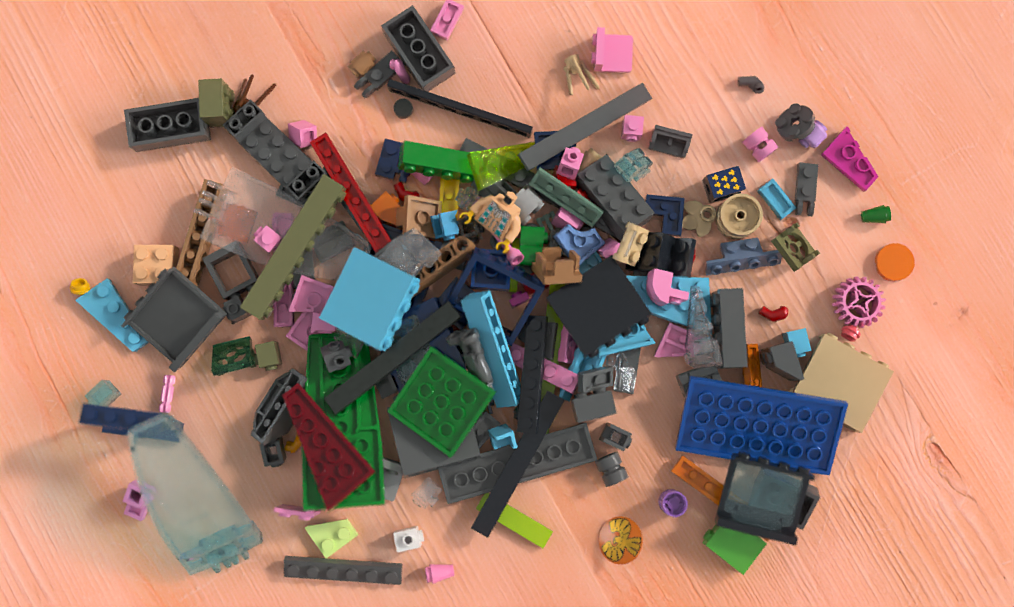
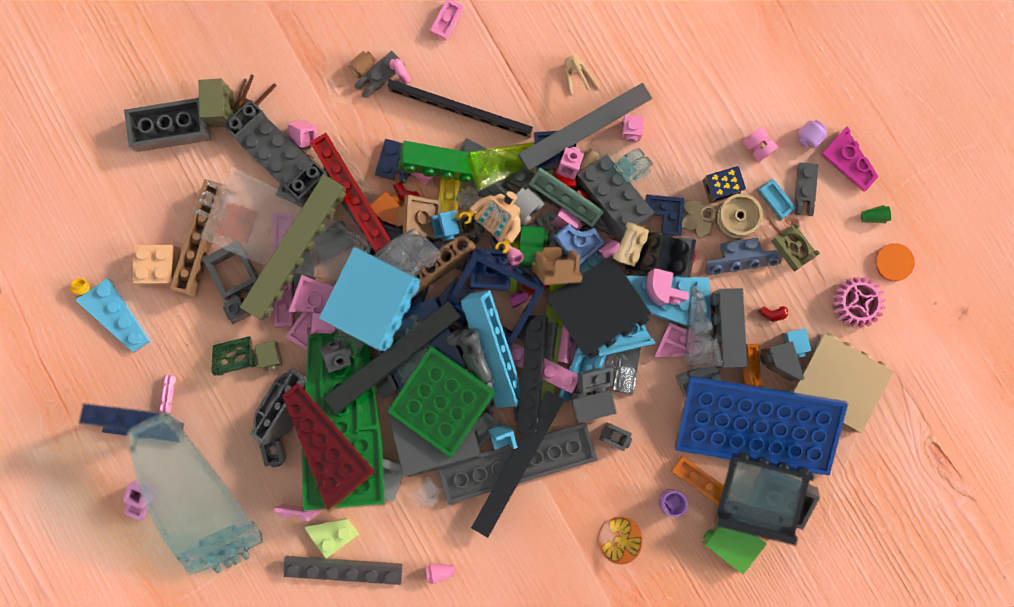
(103, 394): clear light blue brick -> none
(175, 317): dark grey panel -> none
(267, 238): bright pink brick -> none
(292, 447): light orange arm -> none
(403, 108): pearl dark grey tile -> none
(408, 538): white brick -> none
(418, 49): dark grey brick -> none
(521, 524): lime tile -> none
(611, 468): dark grey wheel -> none
(612, 52): bright pink bracket -> none
(670, 141): dark grey hinge -> none
(753, 82): dark grey arm -> none
(788, 117): dark grey plate -> none
(850, 333): coral plate -> none

